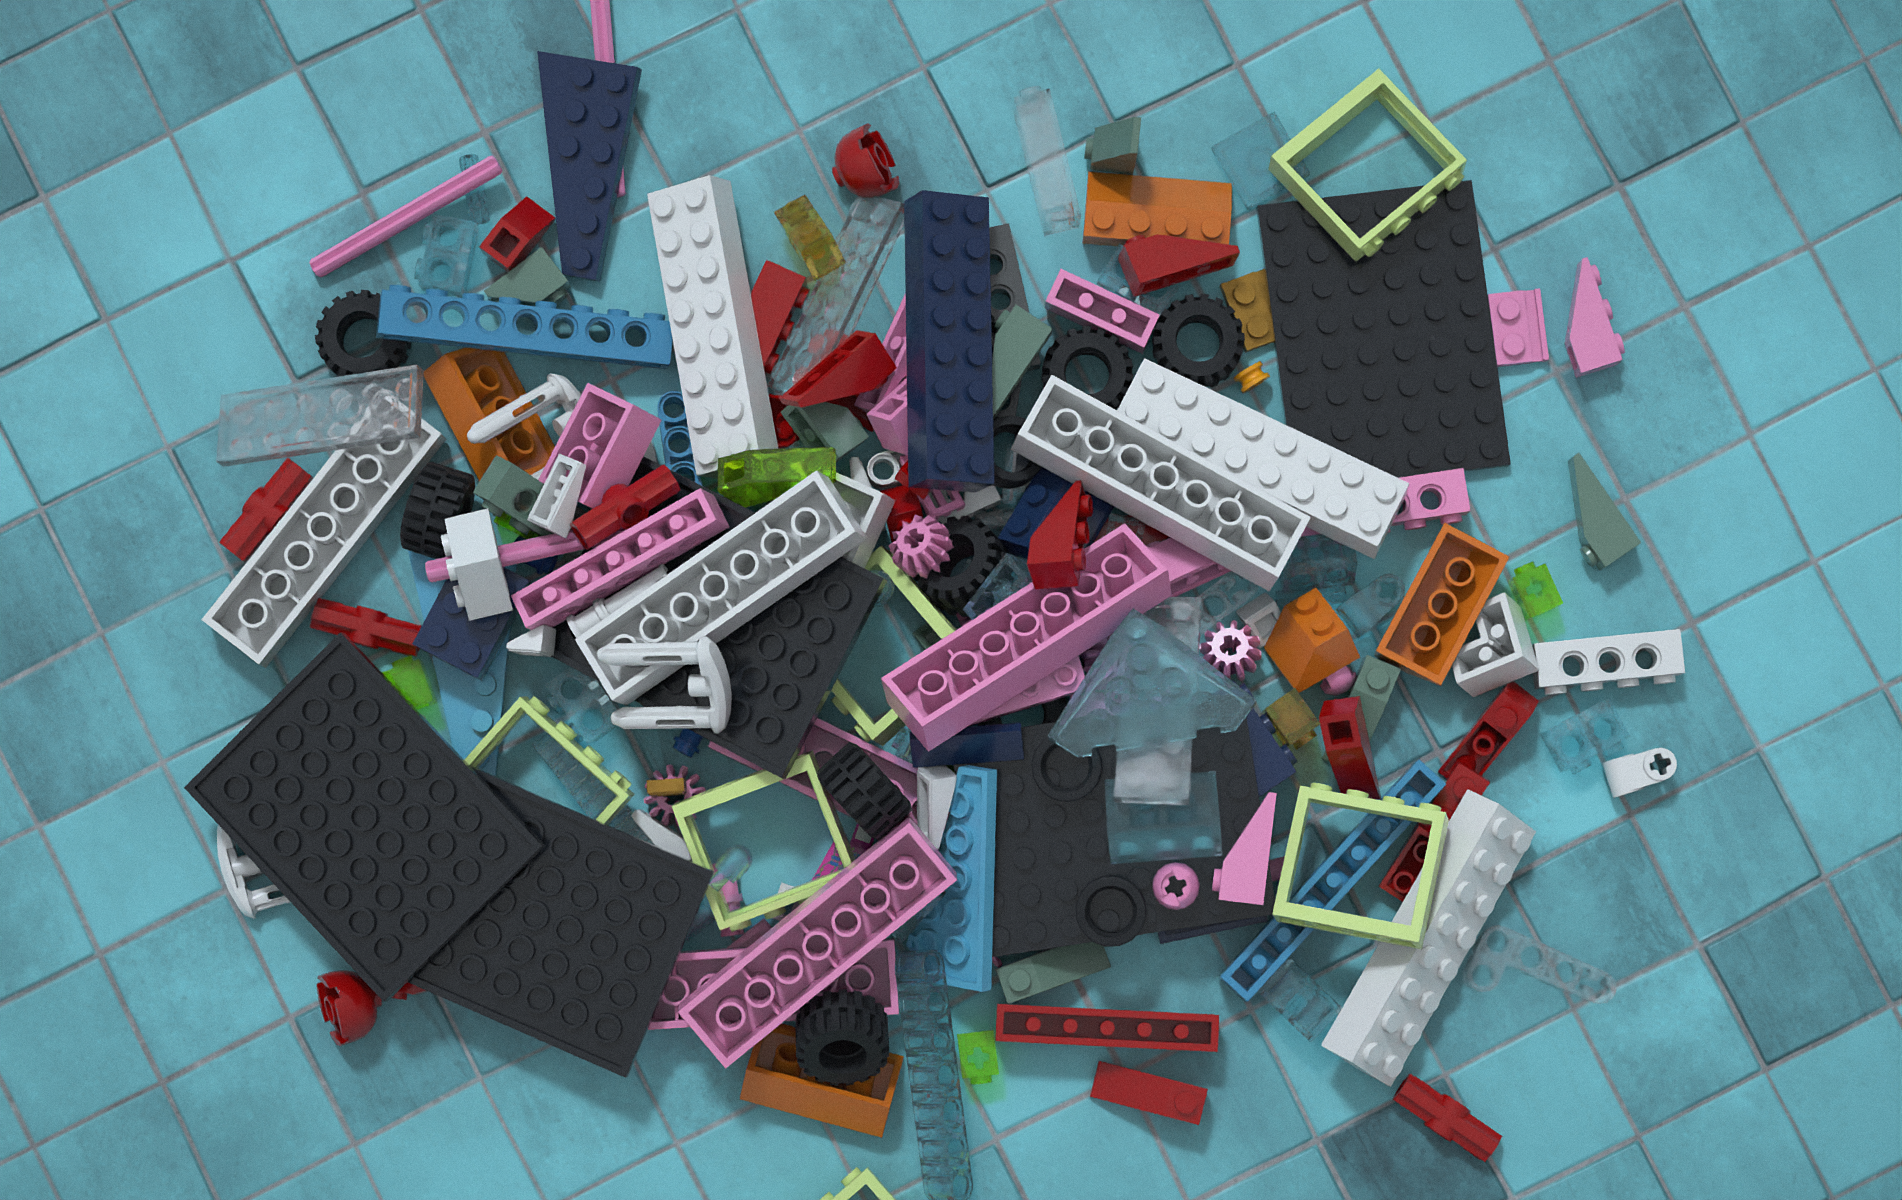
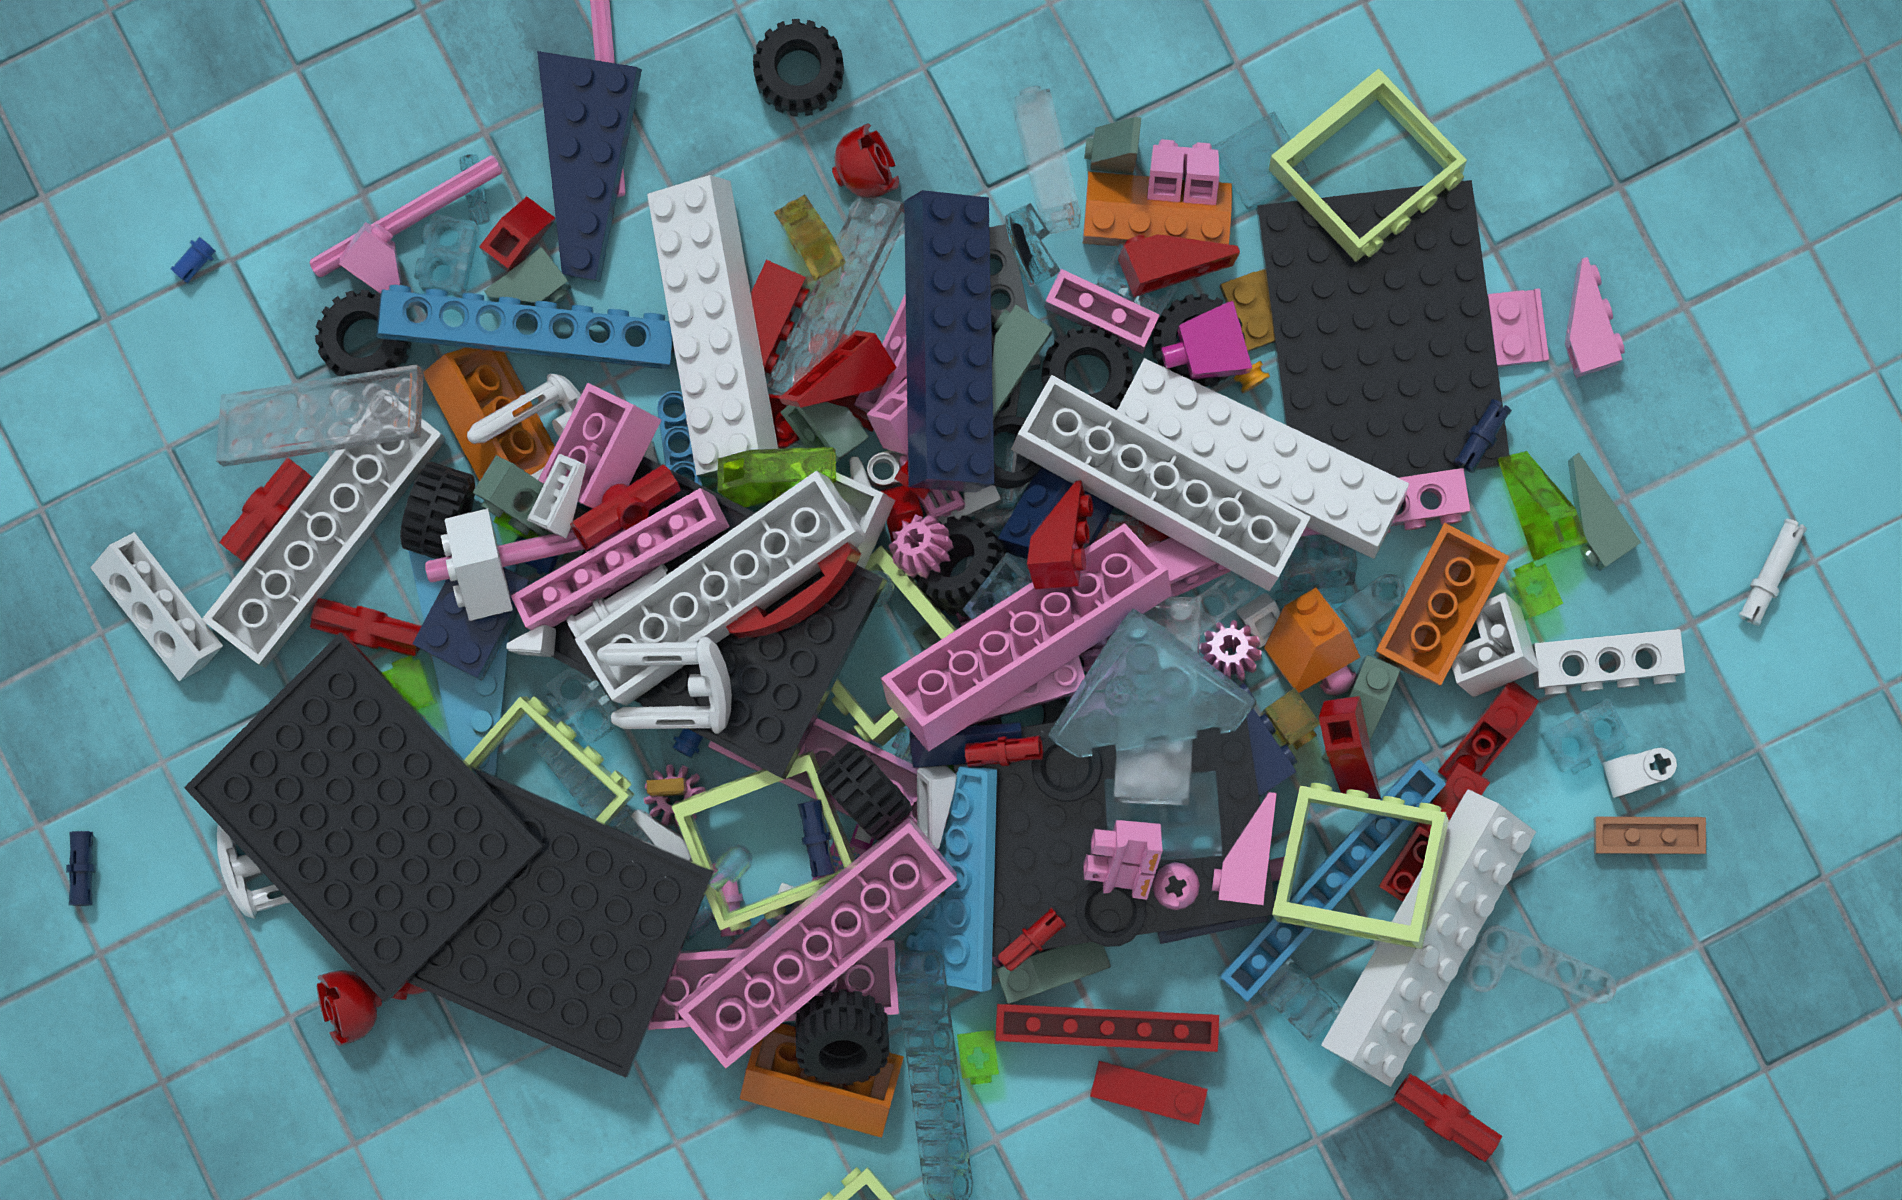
(80, 868): none -> dark blue pin
(156, 606): none -> white brick
(193, 259): none -> blue pin
(373, 257): none -> bright pink slope
(795, 38): none -> black tyre
(816, 838): none -> dark blue pin
(836, 568): none -> red slope
(1004, 751): none -> red pin
(1025, 236): none -> clear light blue slope
(1031, 940): none -> red axle
(1130, 857): none -> bright pink hips
(1196, 165): none -> bright pink hips
(1210, 345): none -> dark pink torso
(1482, 435): none -> dark blue pin
(1543, 510): none -> clear neon green slope
(1649, 835): none -> nougat plate
(1765, 586): none -> white pin

